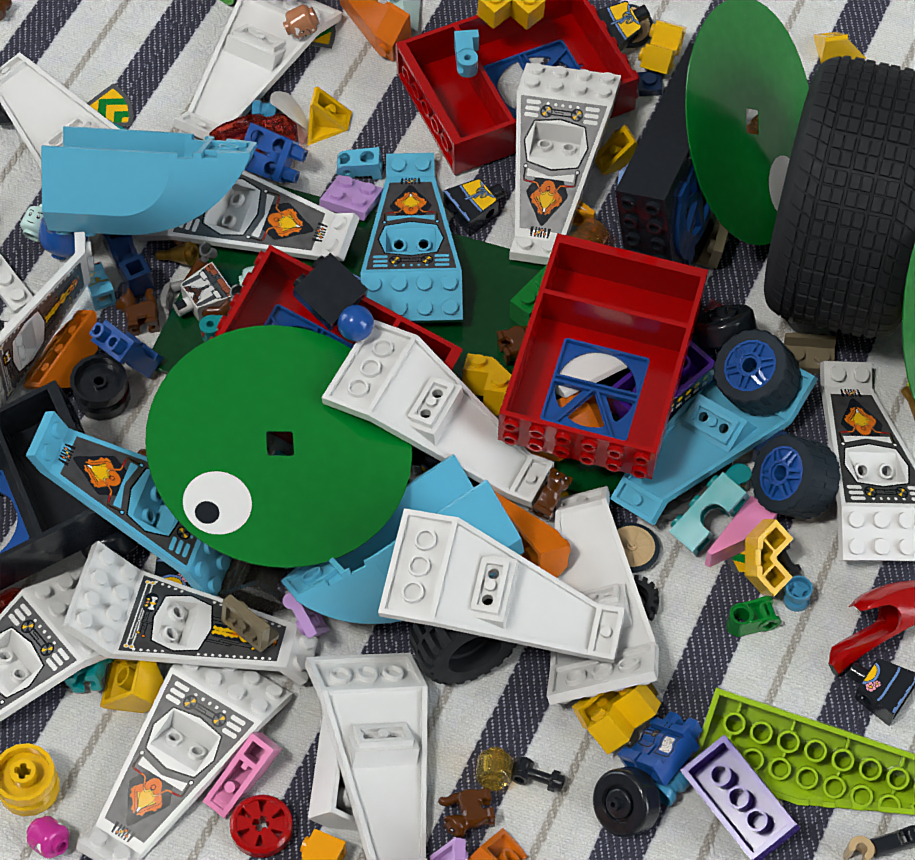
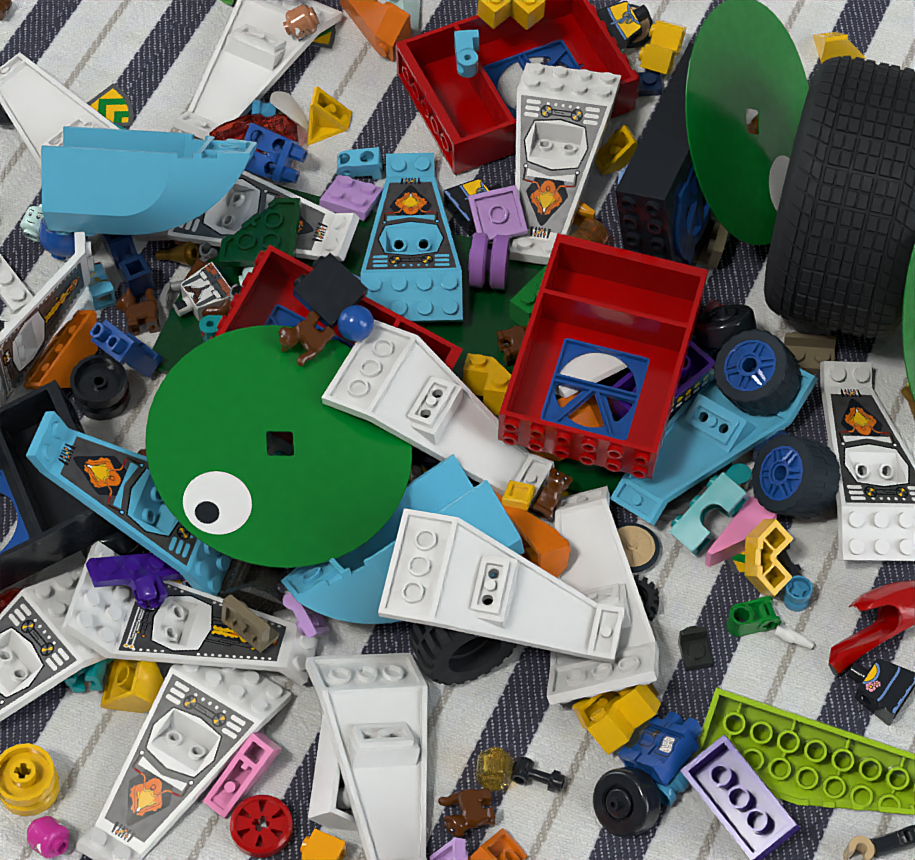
(139, 571): none -> dark purple plate
(274, 227): none -> dark green plate
(307, 335): none -> reddish brown animal
(488, 261): none -> medium lavender wheel
(498, 213): none -> lavender plate
(518, 495): none -> yellow tile
(694, 648): none -> pearl dark grey bracket
(790, 636): none -> white piece

